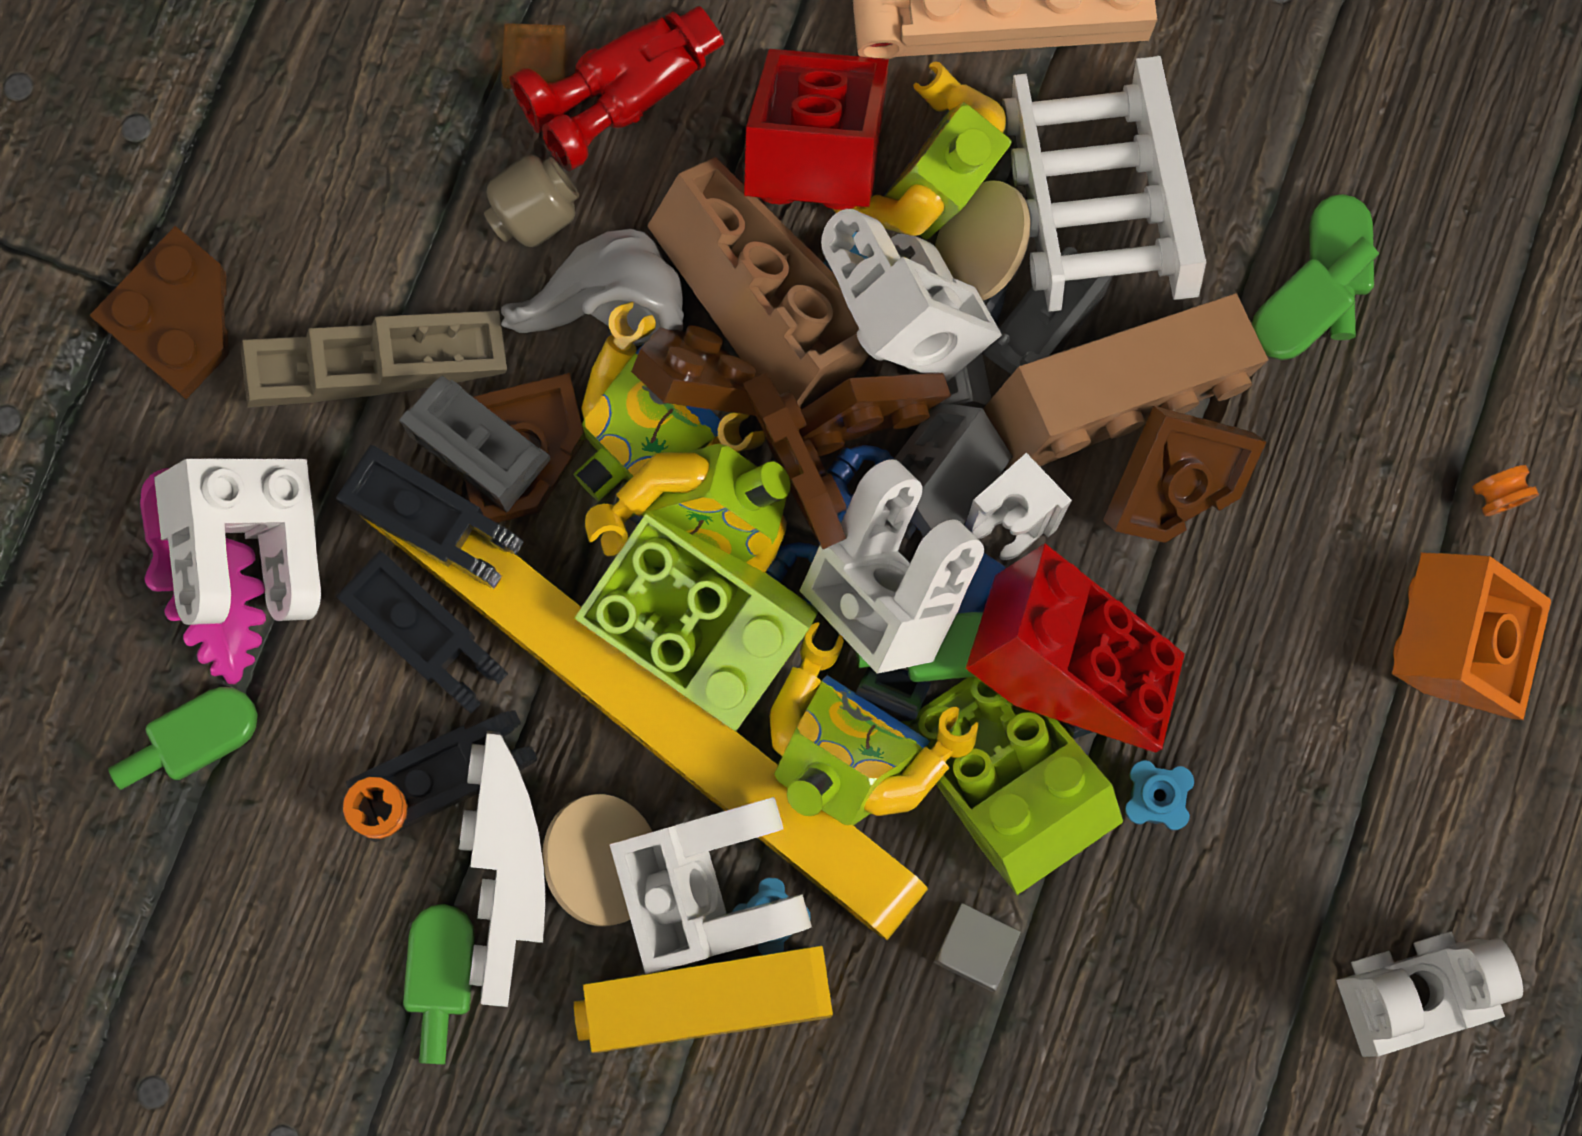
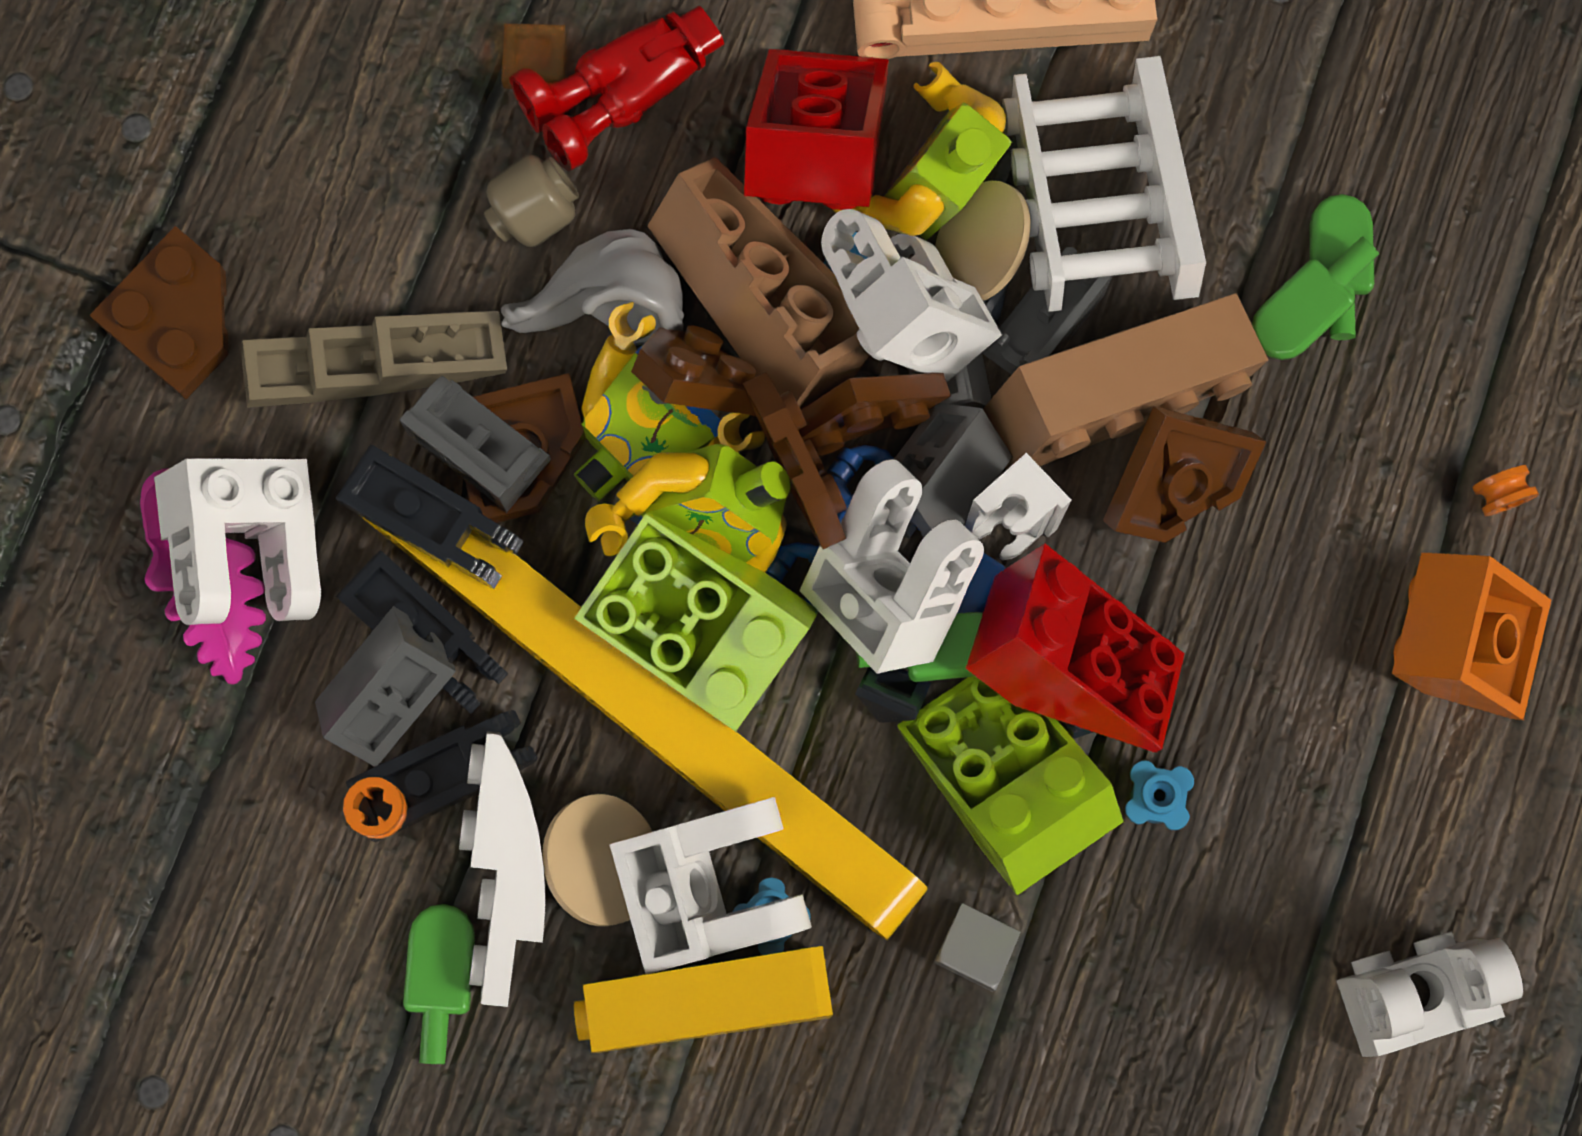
(191, 736): bright green piece -> none
(383, 688): none -> dark grey hinge
(848, 752): torso -> none

